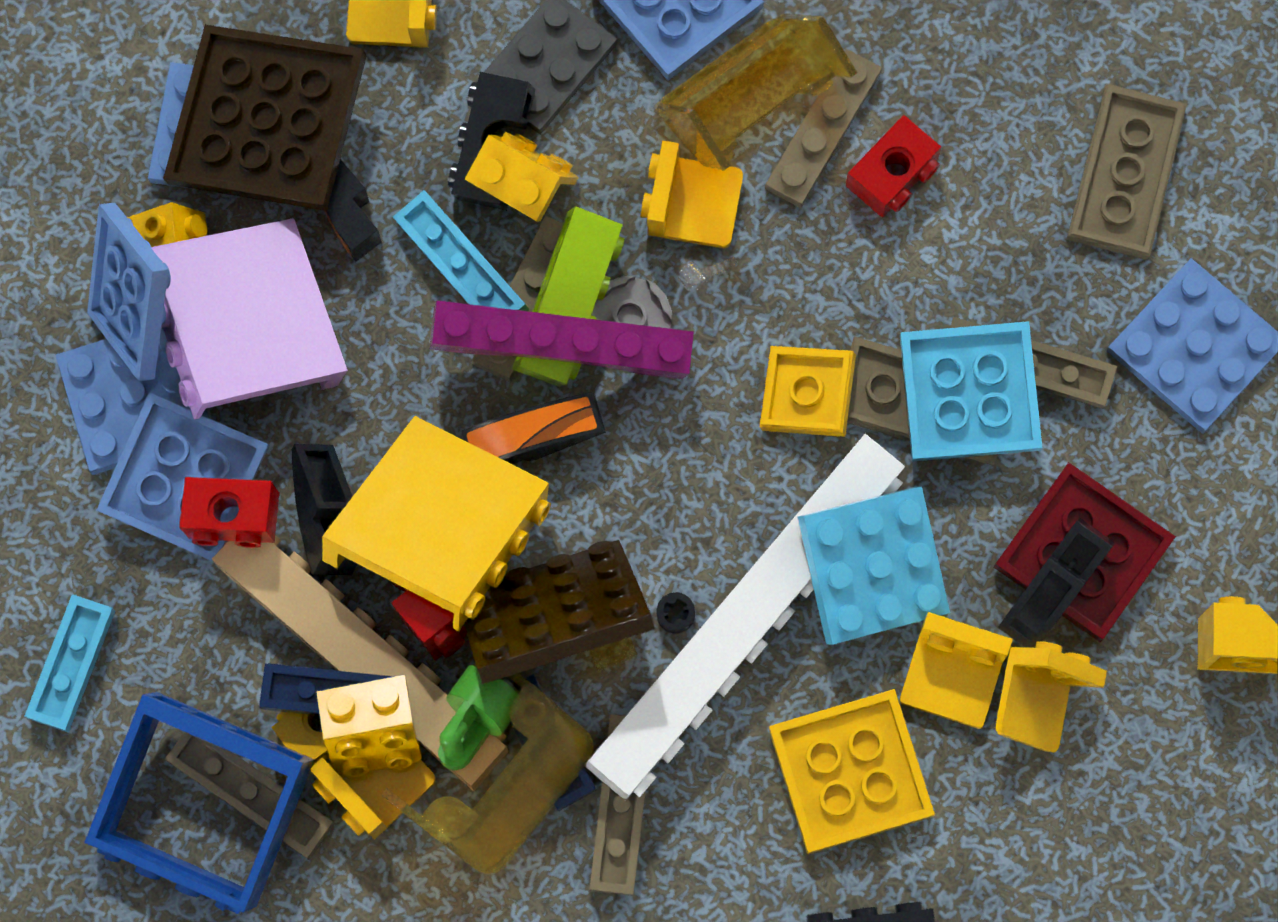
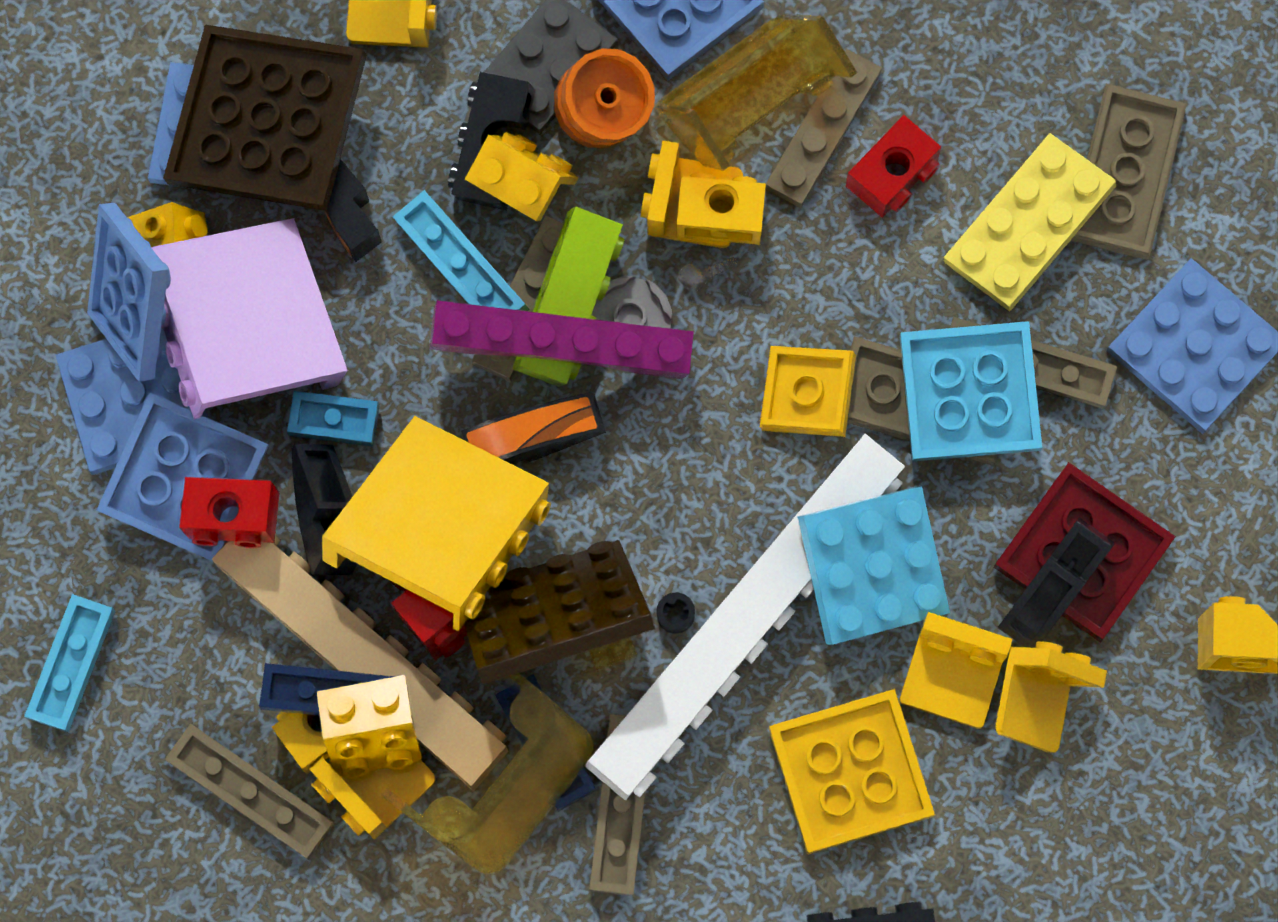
(156, 863): blue window -> none
(333, 418): none -> dark azure plate
(479, 713): bright green piece -> none
(623, 85): none -> orange wheel
(738, 225): none -> yellow brick
(1030, 222): none -> light yellow plate

